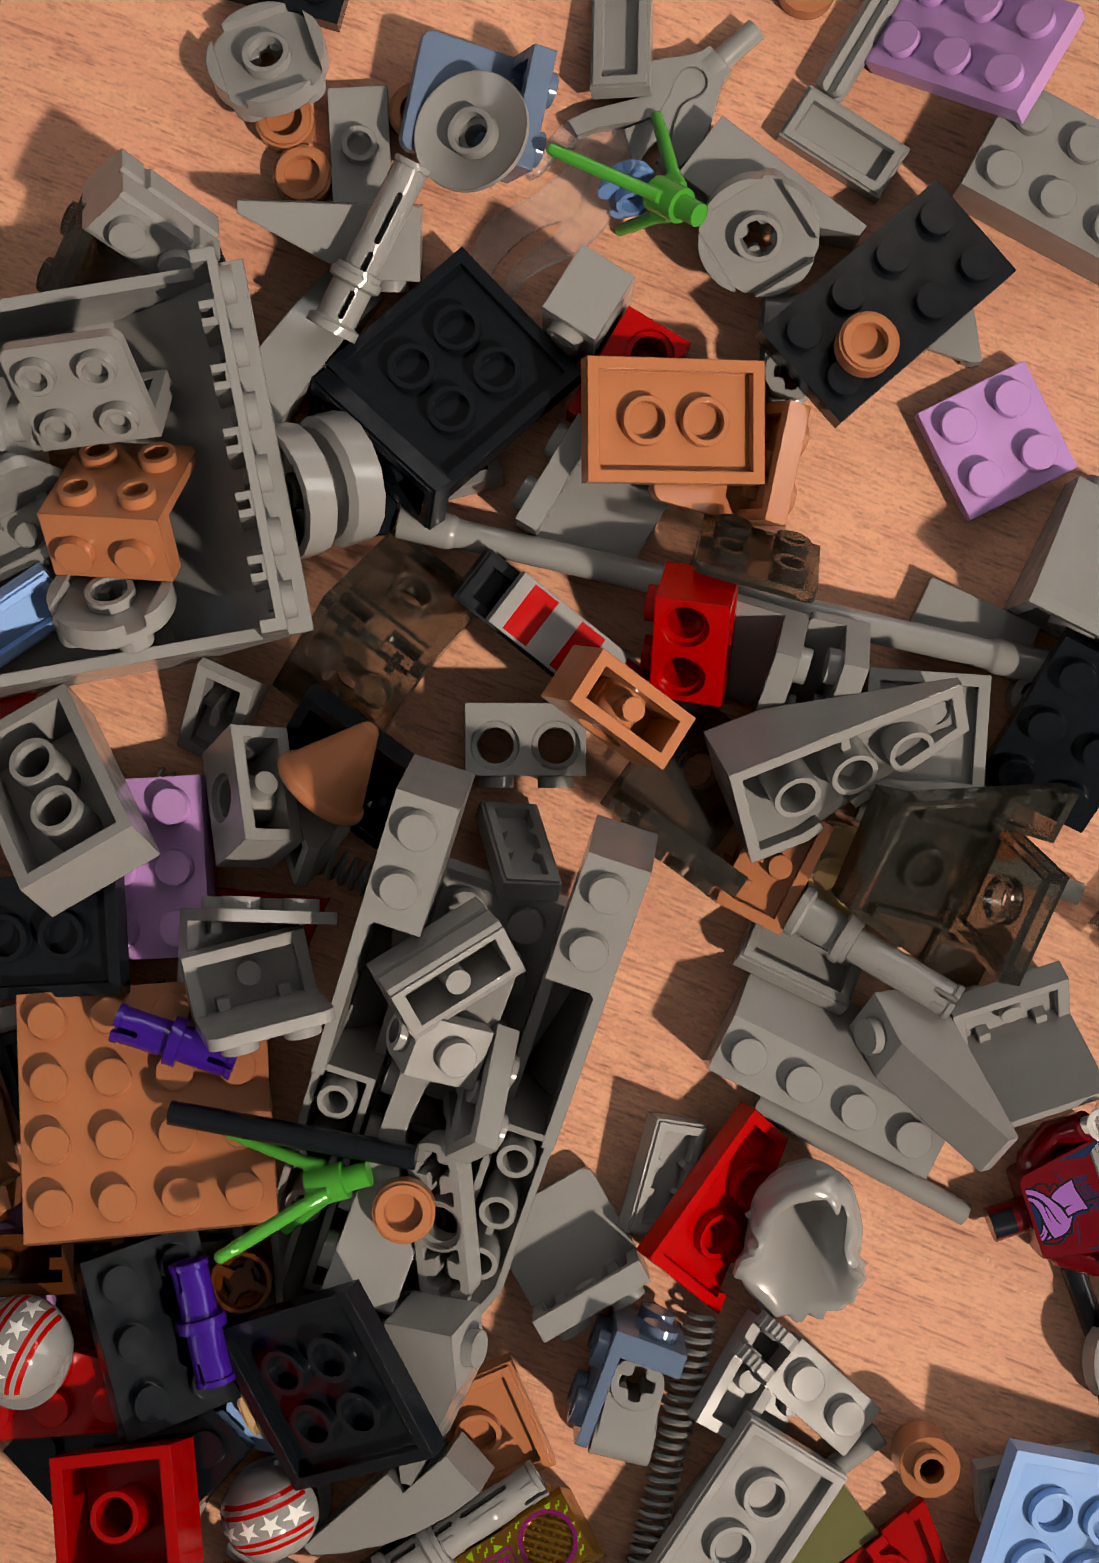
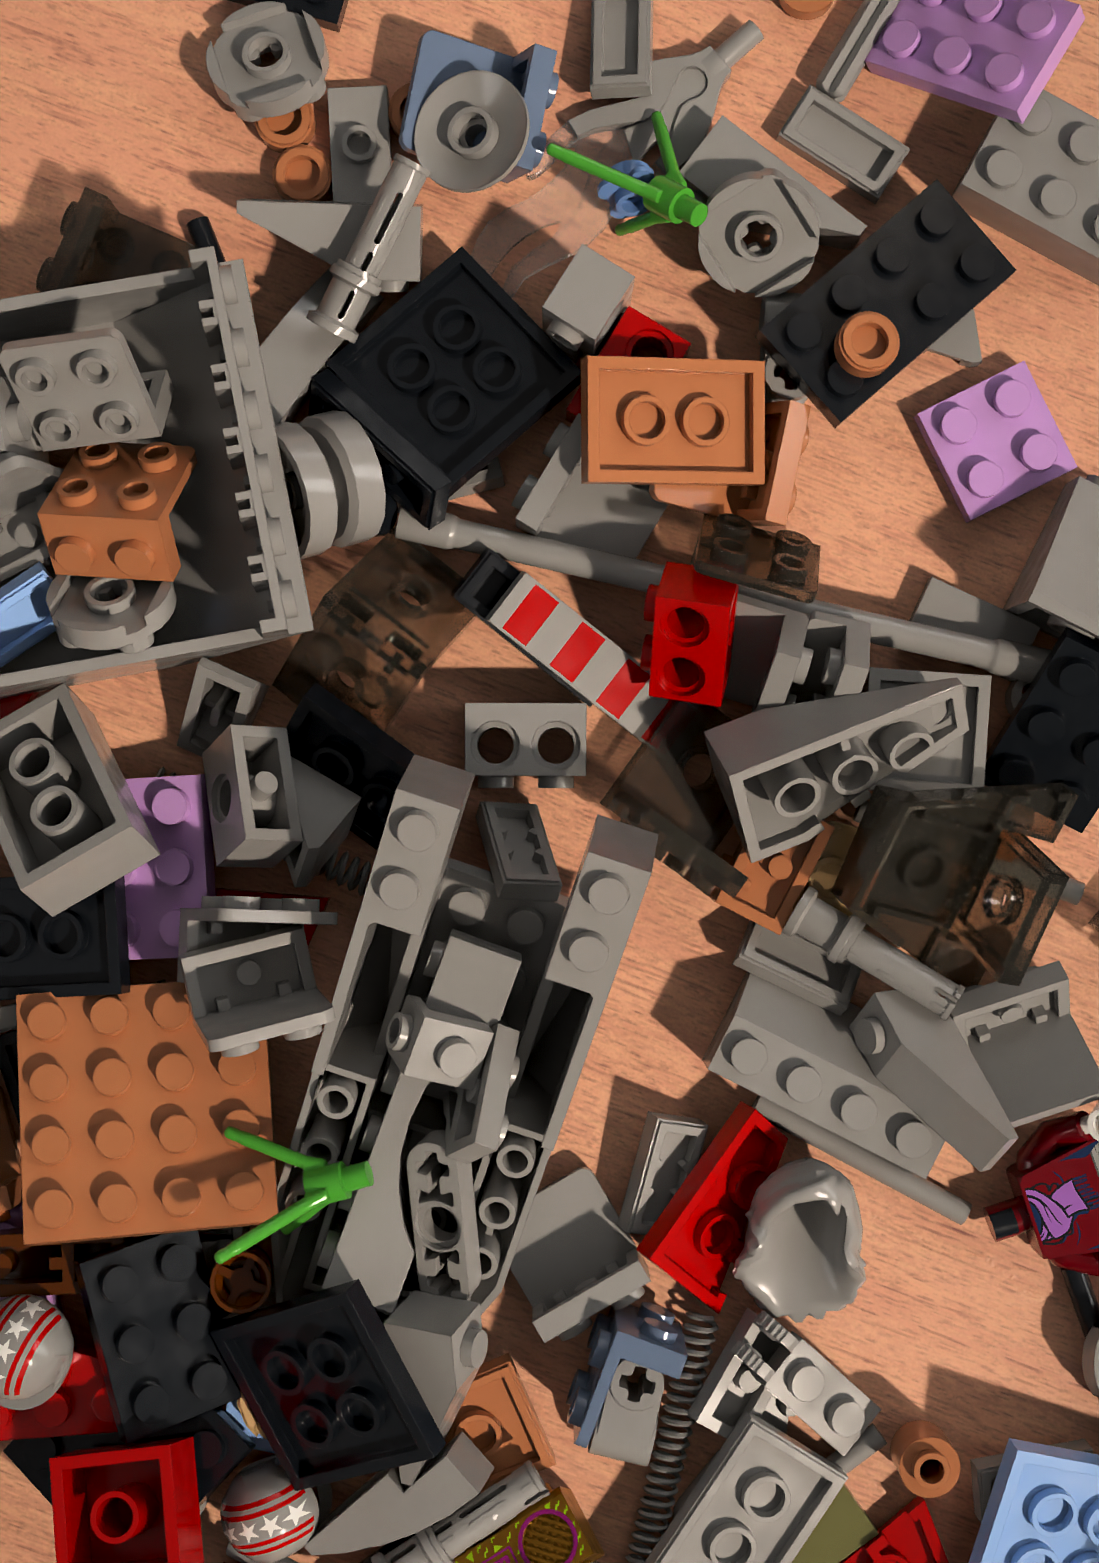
(145, 215): light grey brick -> none
(169, 1039): dark purple pin -> none
(201, 1322): dark purple pin -> none
(292, 1135): black bar -> none
(332, 773): nougat hat -> none
(403, 1210): nougat tile -> none
(446, 967): light grey brick -> none
(618, 706): nougat brick -> none

